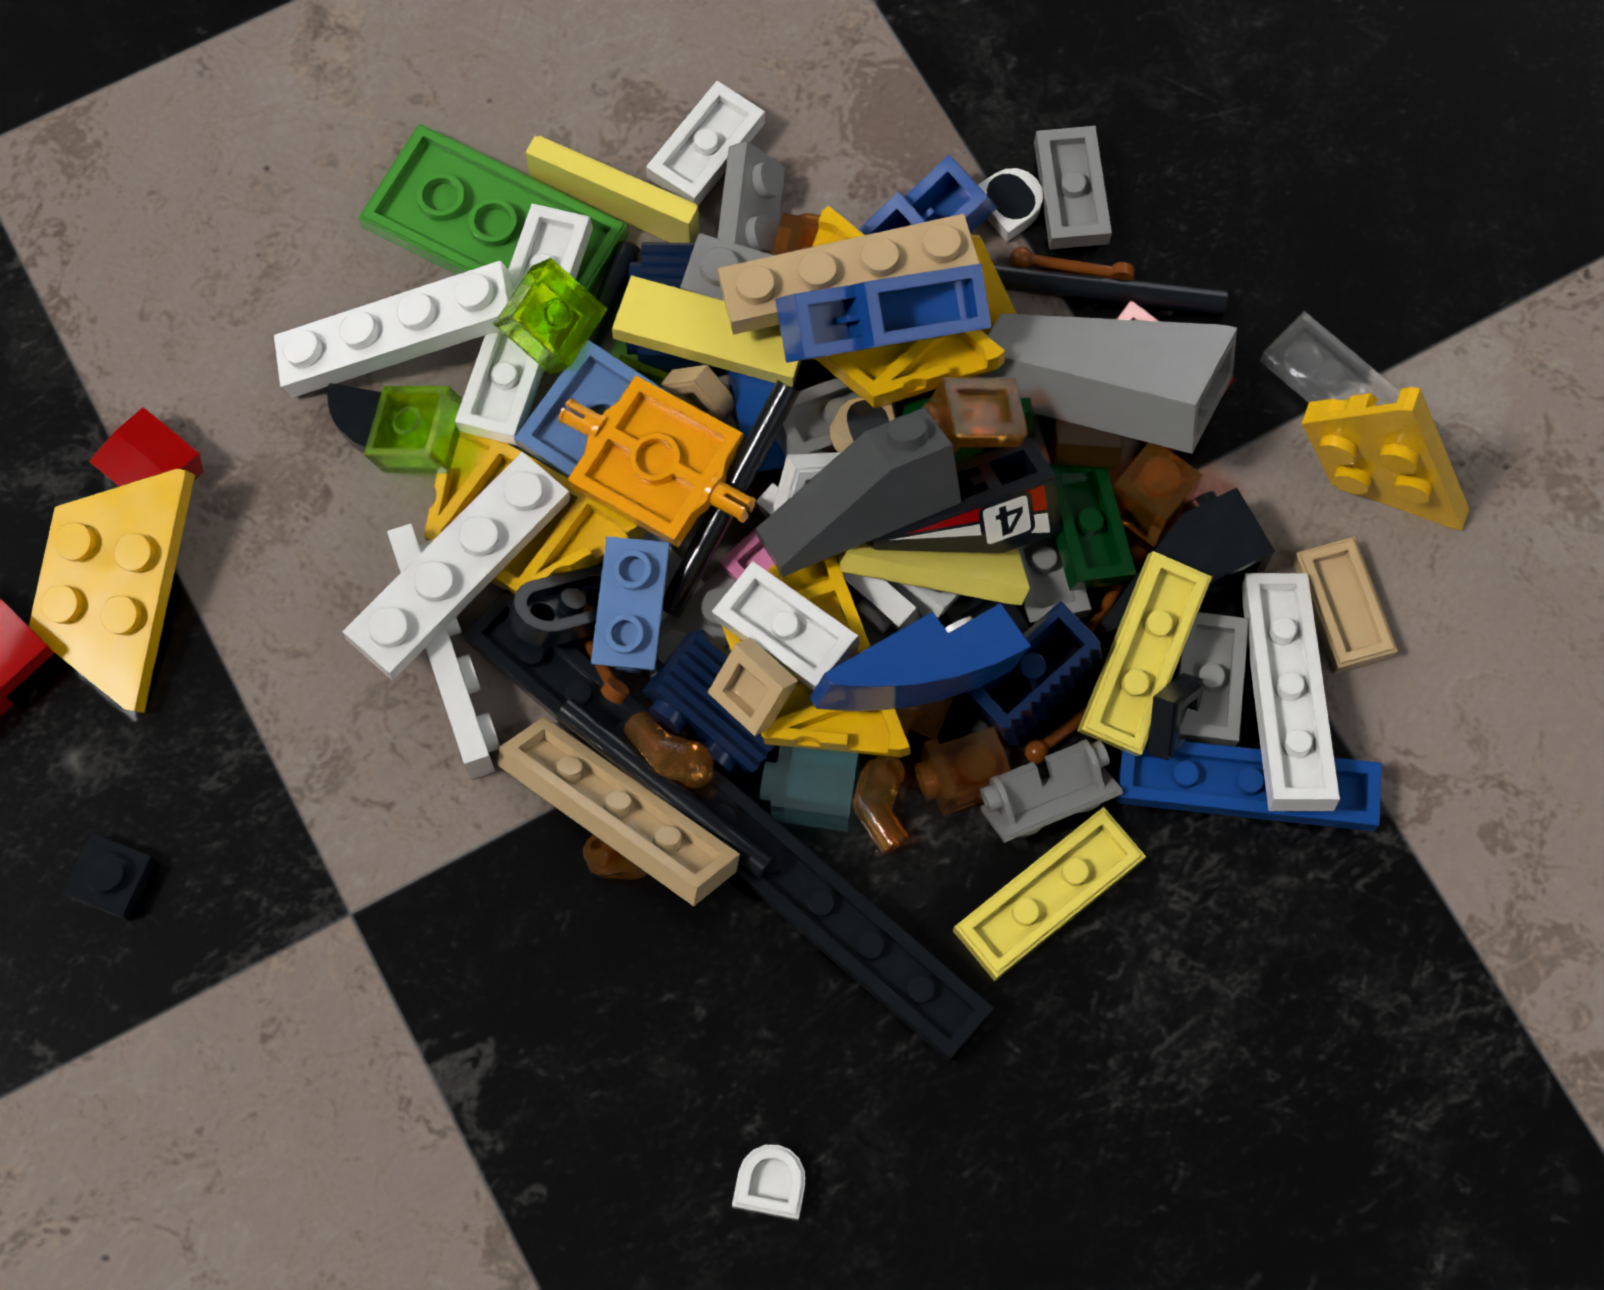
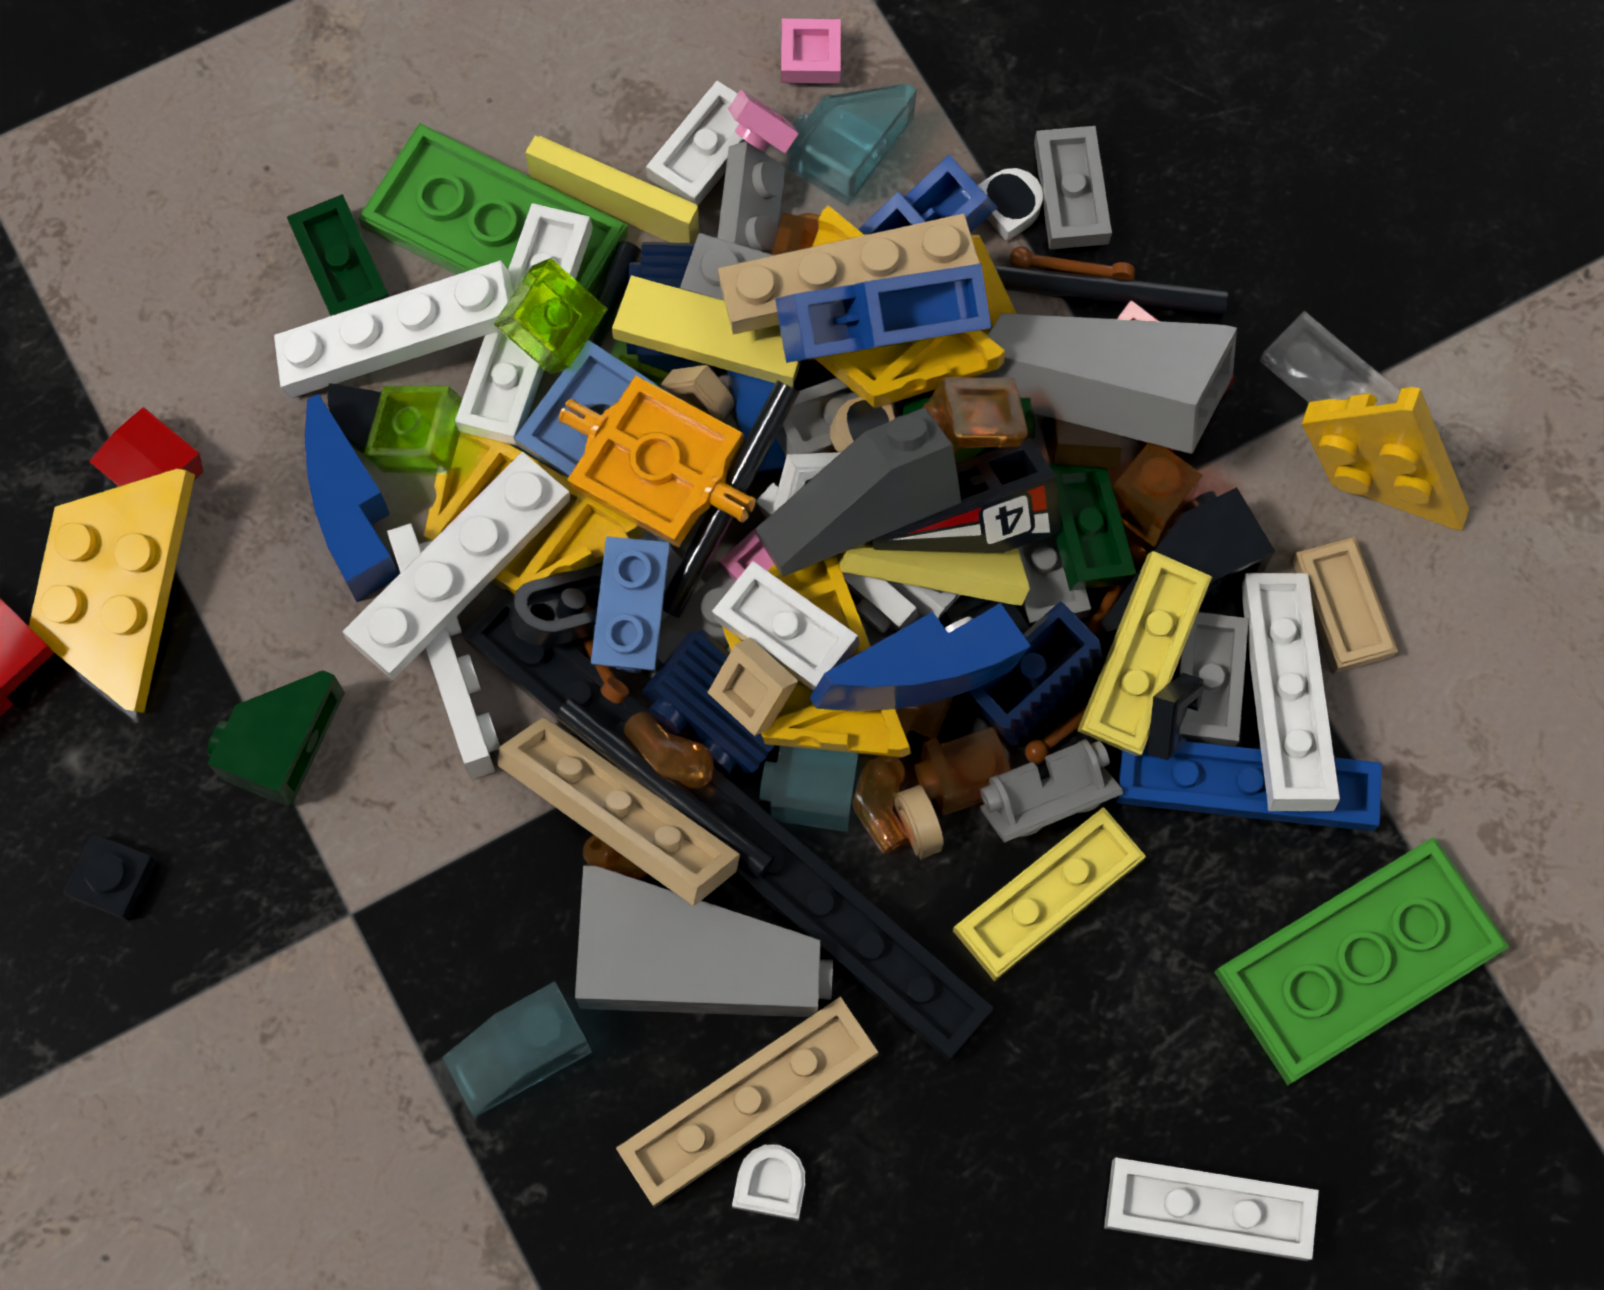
(275, 737): none -> dark green slope
(337, 256): none -> dark green plate
(346, 503): none -> blue slope
(516, 1049): none -> clear light blue slope
(664, 955): none -> light grey slope
(747, 1101): none -> tan plate
(761, 124): none -> bright pink plate
(811, 51): none -> bright pink plate
(850, 137): none -> clear light blue slope
(919, 821): none -> tan tile
(1211, 1209): none -> white plate
(1360, 960): none -> bright green tile

